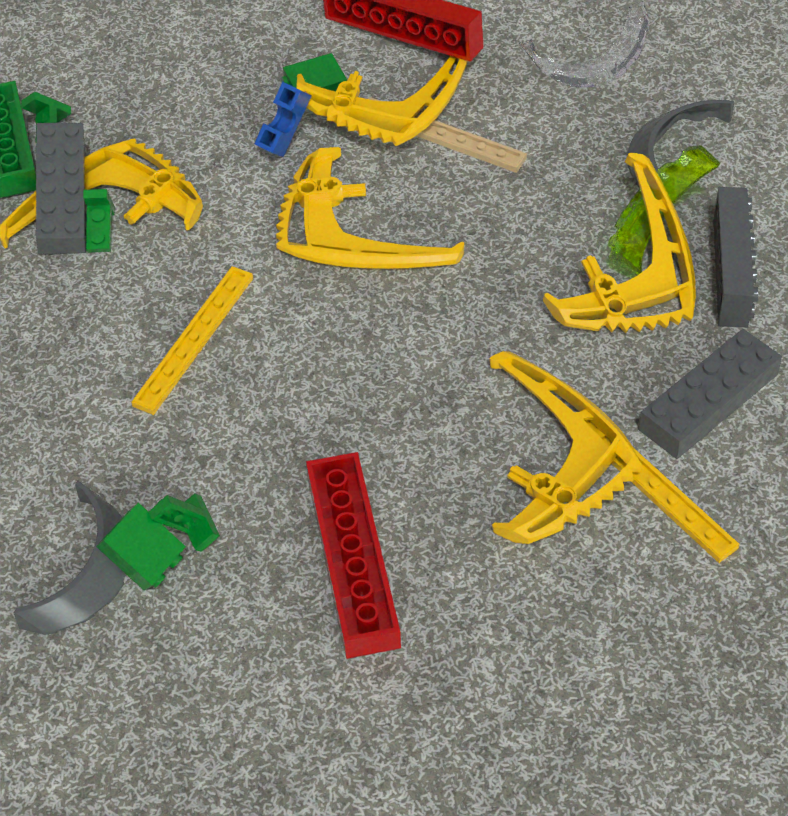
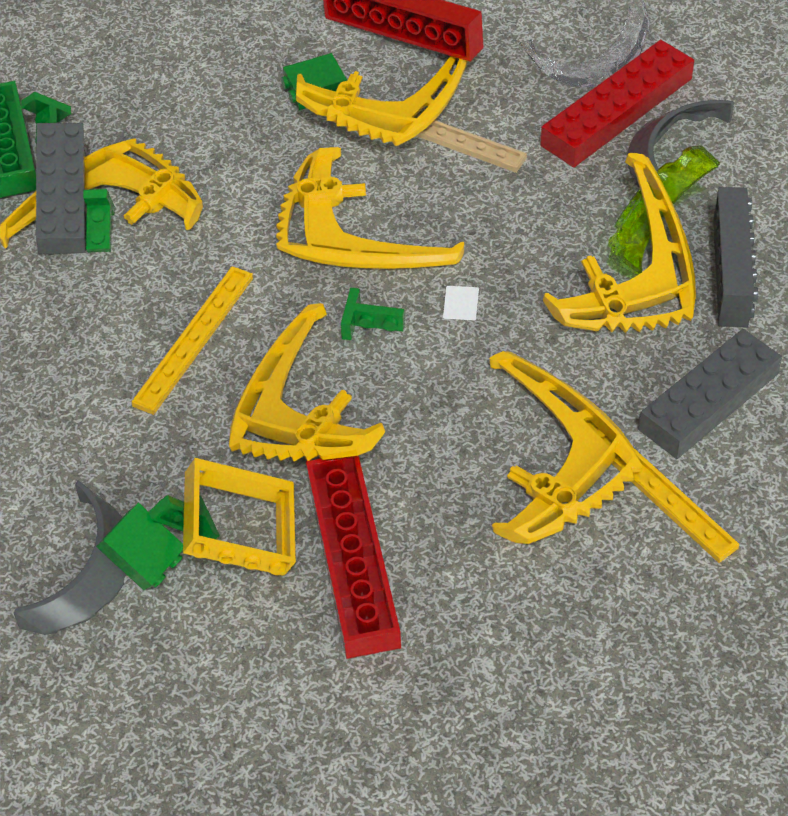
(247, 484): none -> yellow window
(273, 419): none -> yellow piece
(279, 133): blue arch -> none
(369, 316): none -> green bracket
(461, 303): none -> white sticker
(616, 103): none -> red brick

